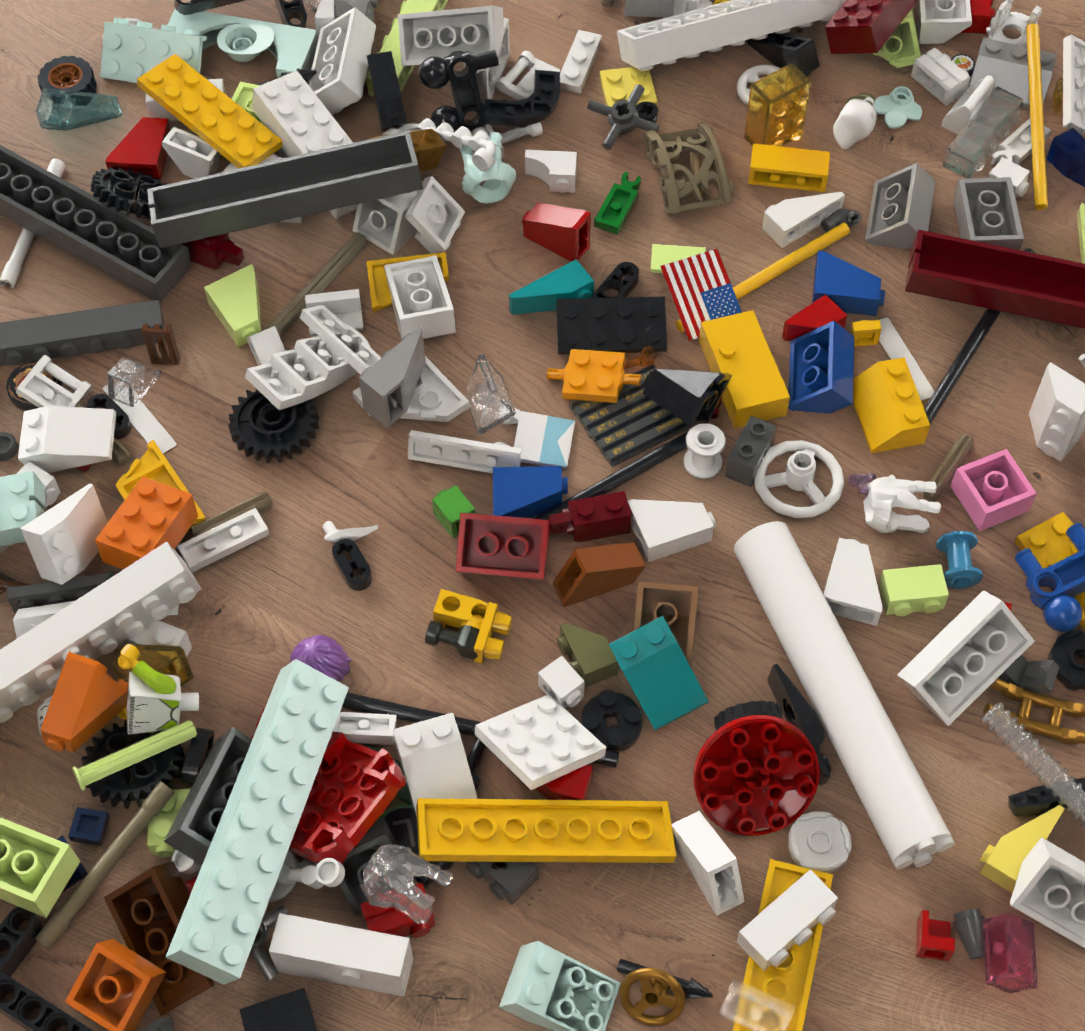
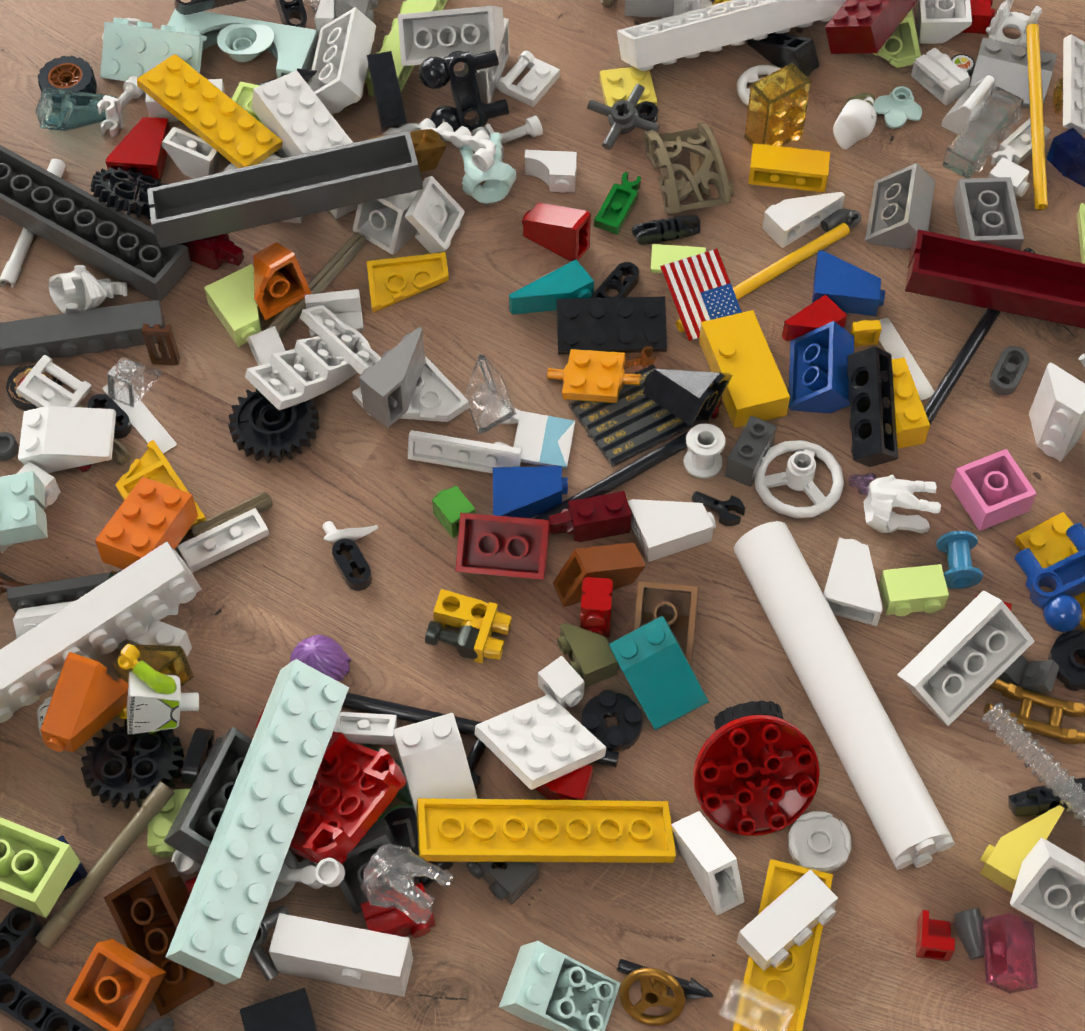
(66, 535): white slope -> none
(82, 290): none -> white helmet
(89, 826): dark blue plate -> none
(114, 106): none -> white bar
(134, 753): yellowish green axle -> none
(277, 280): none -> orange slope
(420, 297): white slope -> none
(529, 110): black plate -> none
(579, 61): white plate -> none
(596, 605): none -> red brick
(666, 229): none -> black hinge
(722, 507): none -> black bar
(799, 713): black piece -> none
(872, 407): none -> black brick
(949, 465): dark tan axle -> none
(1008, 372): none -> dark grey plate

